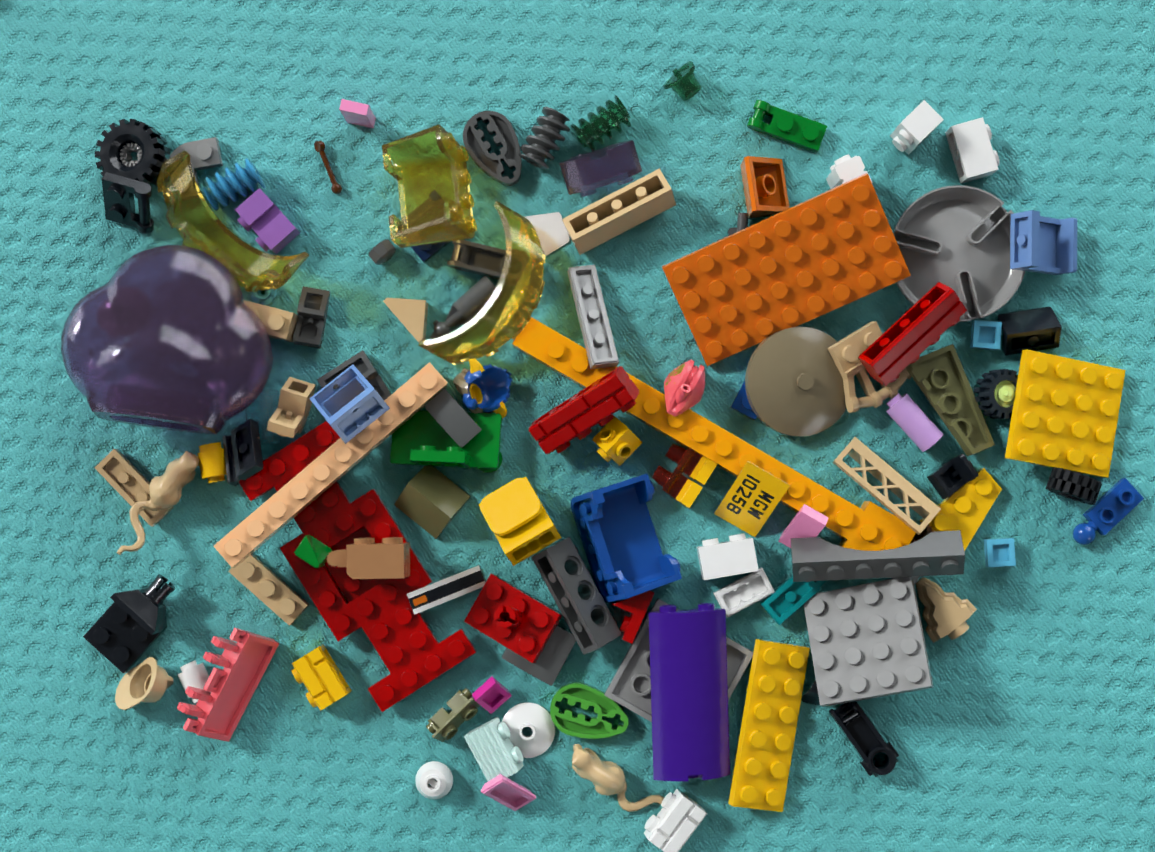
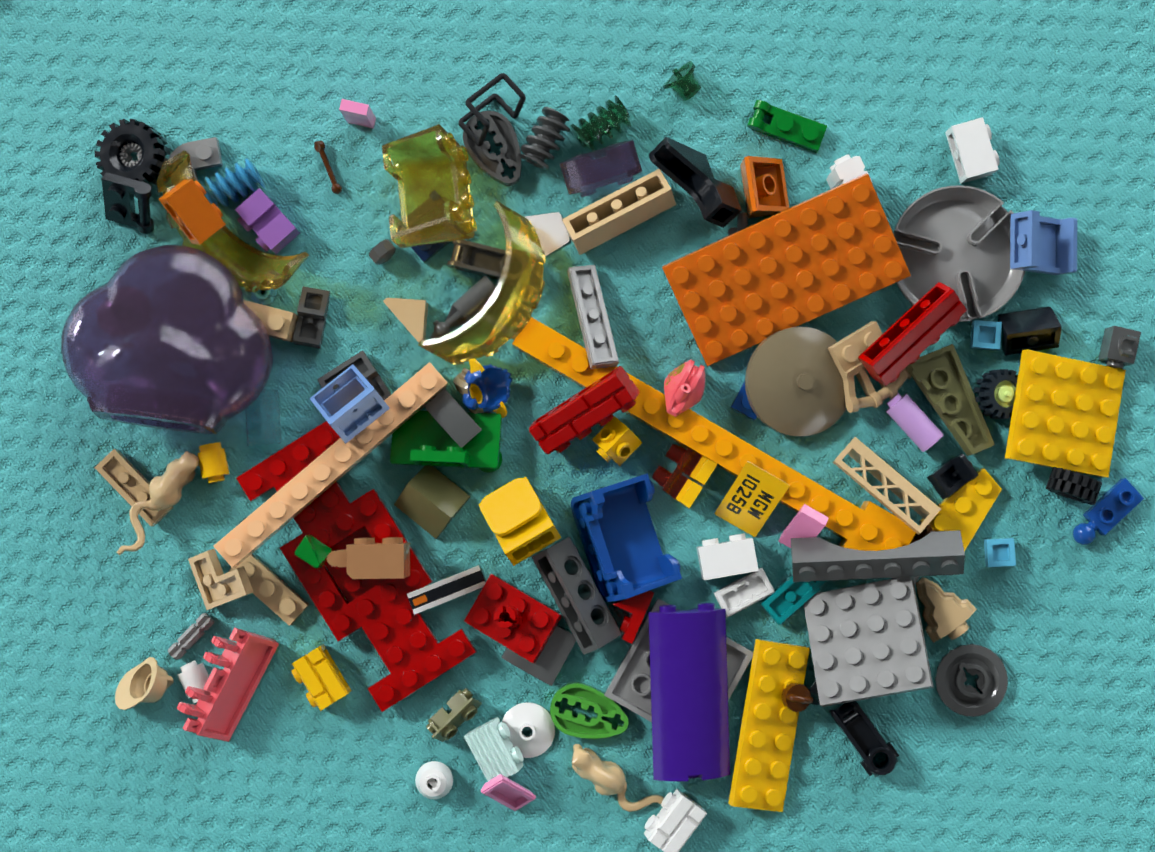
(131, 623): black plate -> none
(191, 636): none -> light grey axle
(193, 211): none -> orange brick
(216, 586): none -> tan plate
(243, 452): black plate -> none
(292, 408): tan brick -> none
(475, 110): none -> black piece
(491, 695): dark pink plate -> none
(693, 173): none -> black arch
(796, 697): none -> reddish brown tile
(915, 127): white brick -> none
(990, 680): none -> dark grey gear
(1119, 346): none -> dark grey brick

